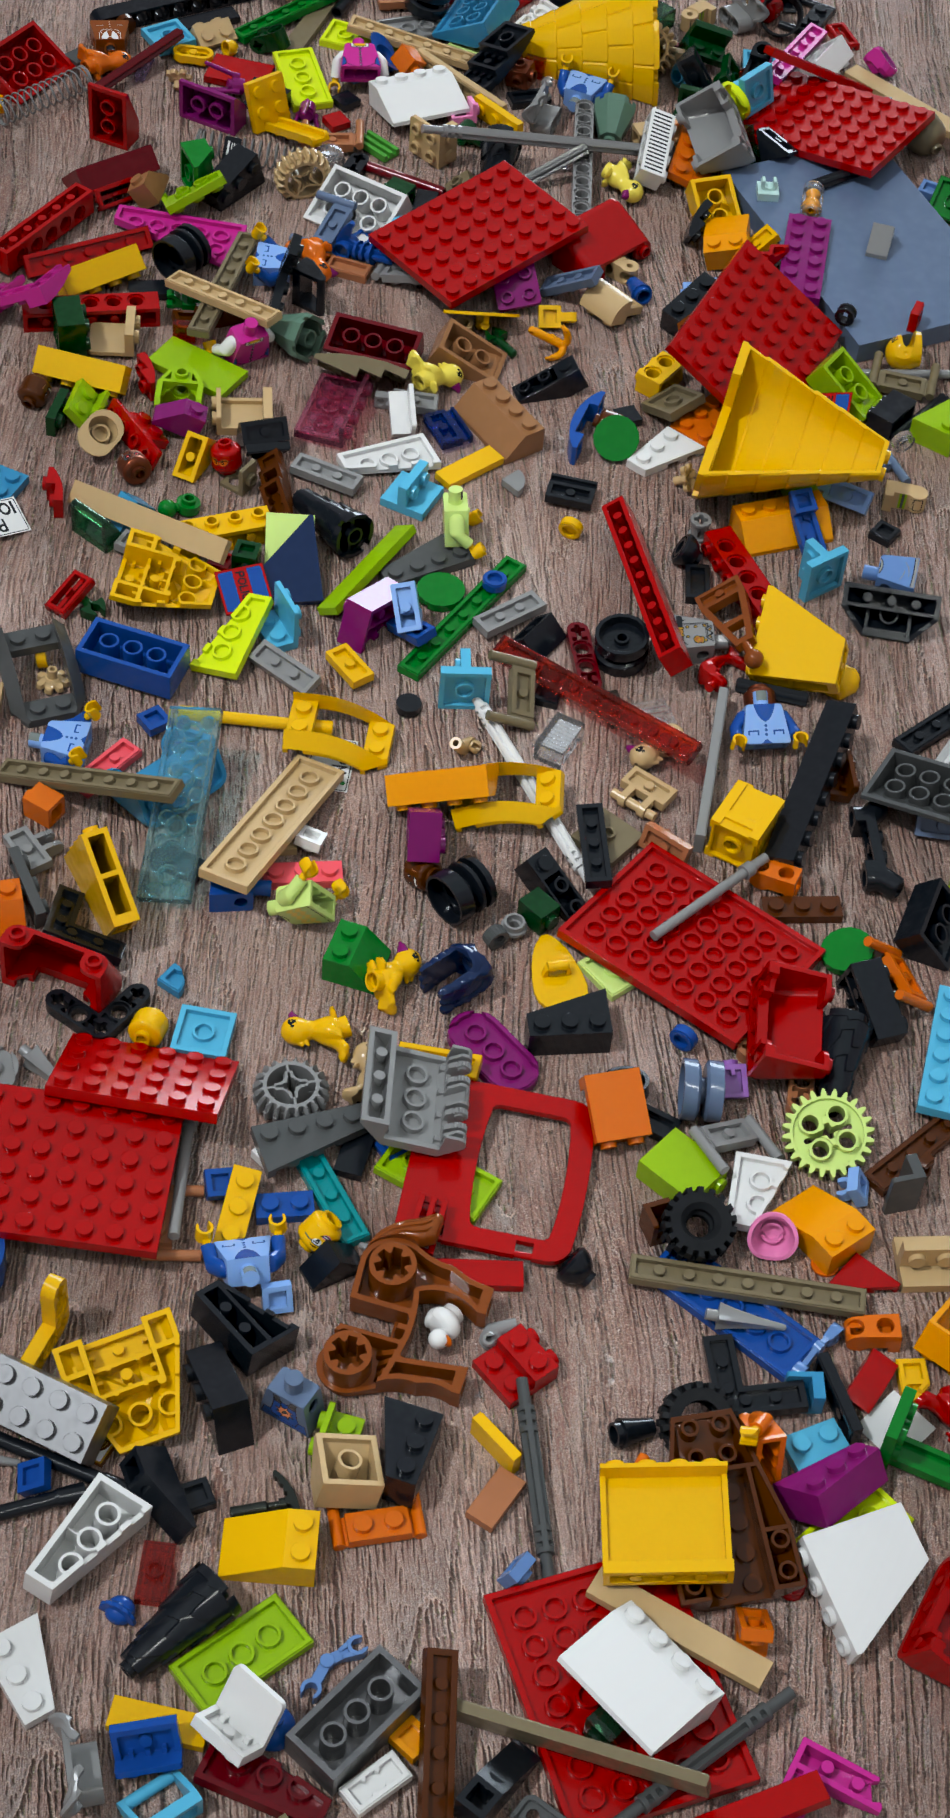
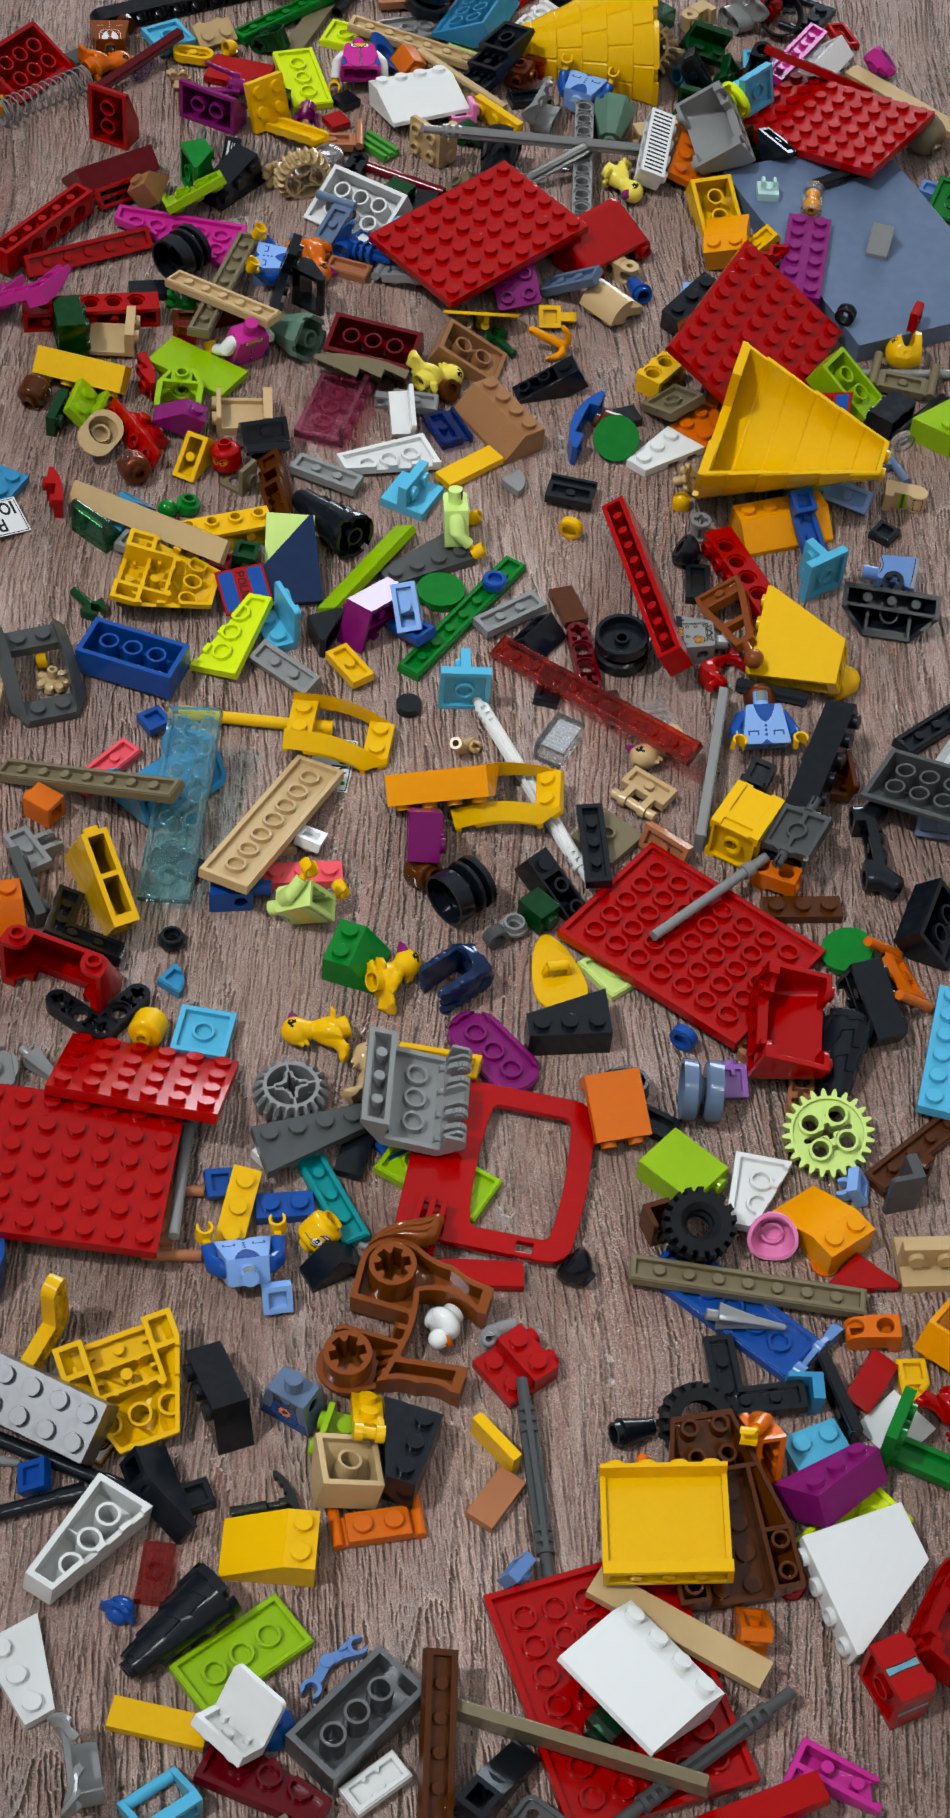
(67, 740): torso -> none
(73, 595): red tile -> none
(103, 271): yellow brick -> none
(146, 1746): blue bracket -> none
(172, 933): none -> black plate
(204, 17): black tile -> none
(246, 1331): black wedge -> none
(269, 174): none -> tan plant
(324, 629): none -> black slope
(367, 1417): none -> yellow plate
(406, 1739): light orange plate -> none
(449, 390): none -> reddish brown tile
(520, 691): dark tan plate -> none
(567, 605): none -> reddish brown tile
(681, 502): none -> yellow hinge
(696, 224): black slope -> none
(731, 1136): light grey plate -> none
(759, 774): none -> black bracket
(797, 832): none -> dark grey plate
(889, 576): none -> black bush
(897, 1680): none -> red container

